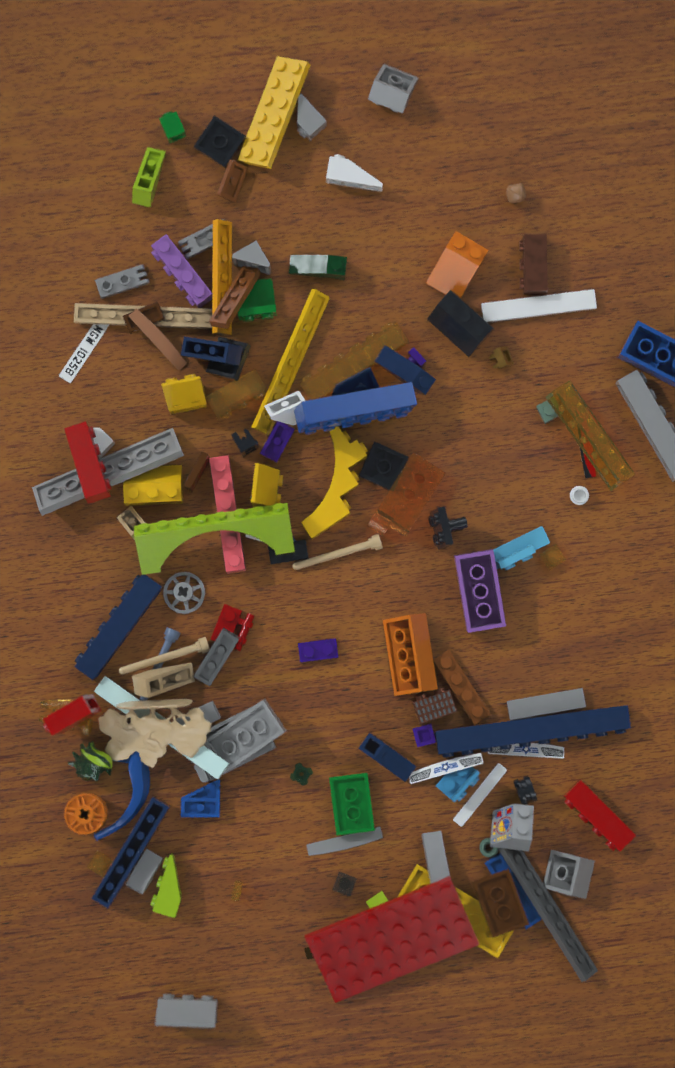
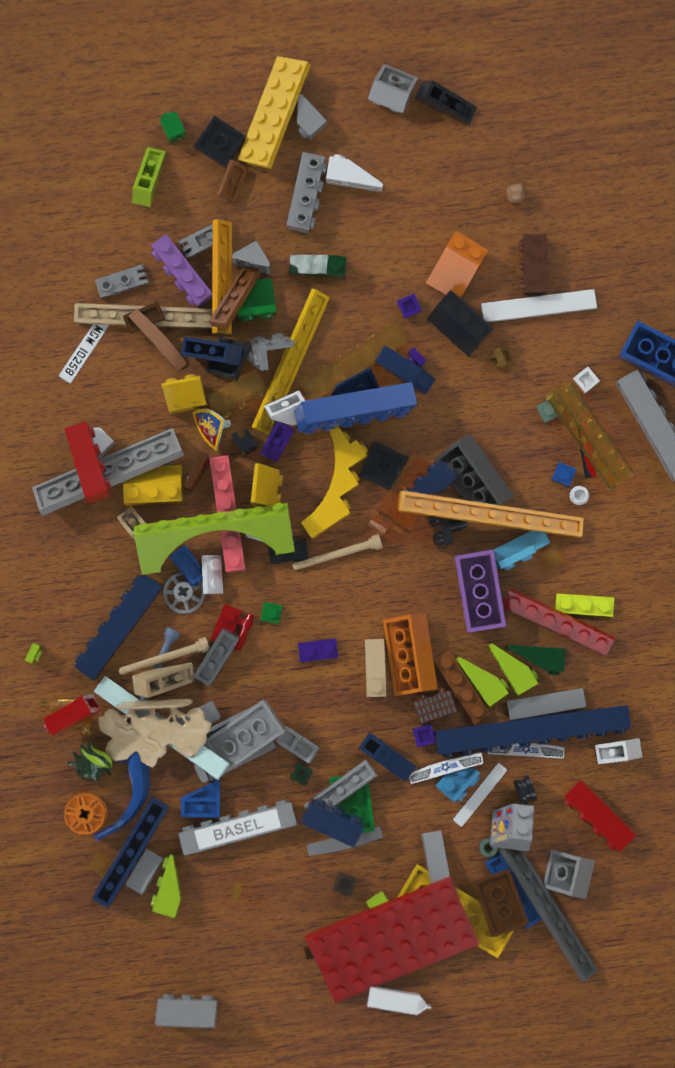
(34, 654): none -> lime plate
(187, 565): none -> blue tile
(210, 426): none -> shield
(212, 574): none -> white plate
(237, 828): none -> brick
(260, 345): none -> light grey bracket
(271, 612): none -> green plate
(298, 745): none -> light grey slope
(306, 193): none -> light grey brick
(332, 822): none -> dark blue brick
(347, 784): none -> light grey tile
(375, 668): none -> tan slope
(396, 1000): none -> white piece
(409, 306): none -> dark purple plate
(434, 482): none -> dark blue slope
(445, 101): none -> black slope
(476, 475): none -> dark grey slope
(486, 684): none -> lime slope
(490, 514): none -> light orange plate
(516, 672): none -> lime slope
(544, 658): none -> dark green slope
(558, 621): none -> red plate
(563, 474): none -> blue plate
(585, 605): none -> neon yellow plate
(586, 380): none -> white plate
(618, 751): none -> white slope

